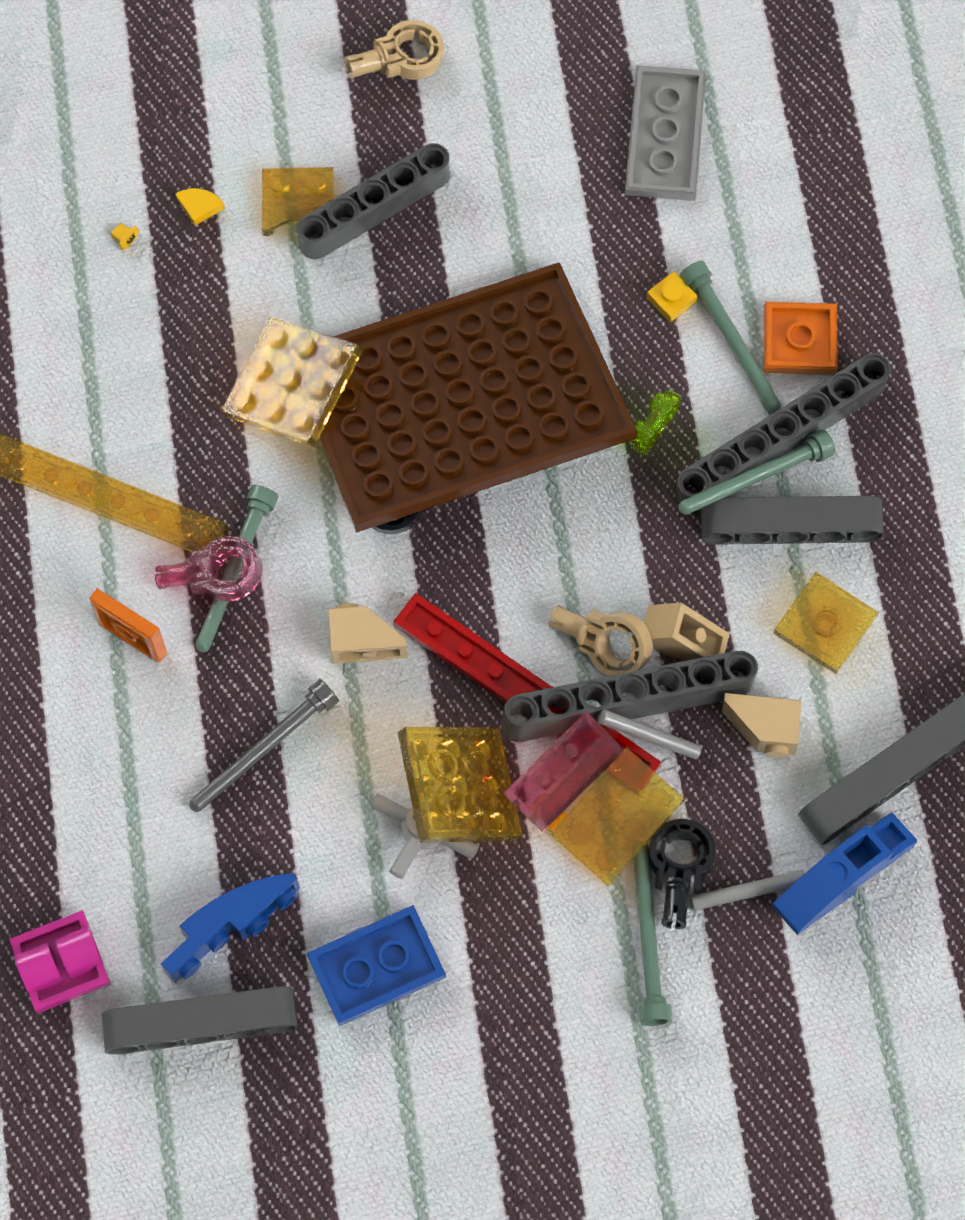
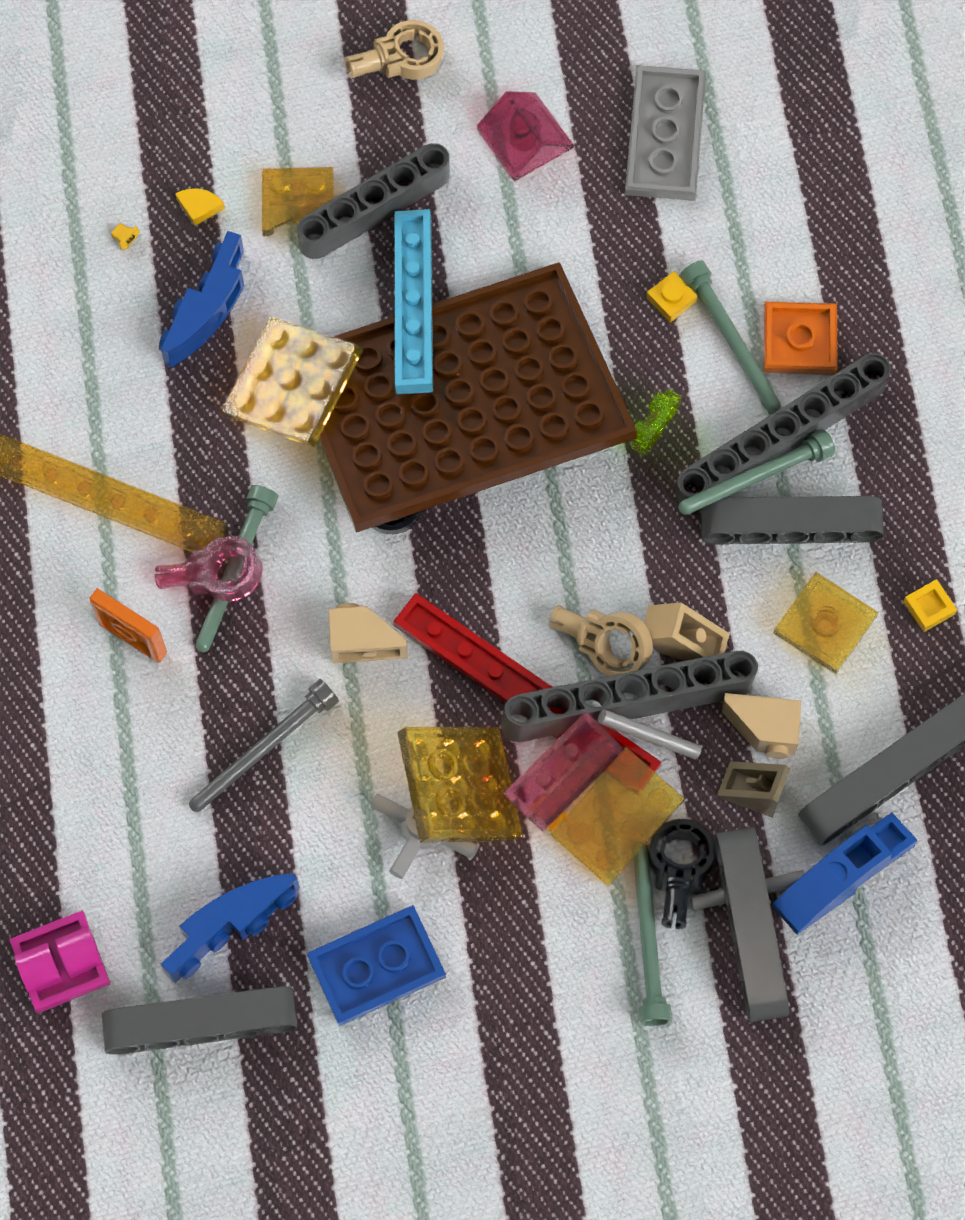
(205, 310): none -> blue slope
(413, 302): none -> medium azure plate
(523, 133): none -> clear pink slope
(751, 924): none -> dark grey beam
(754, 785): none -> dark tan slope
(930, 605): none -> yellow plate

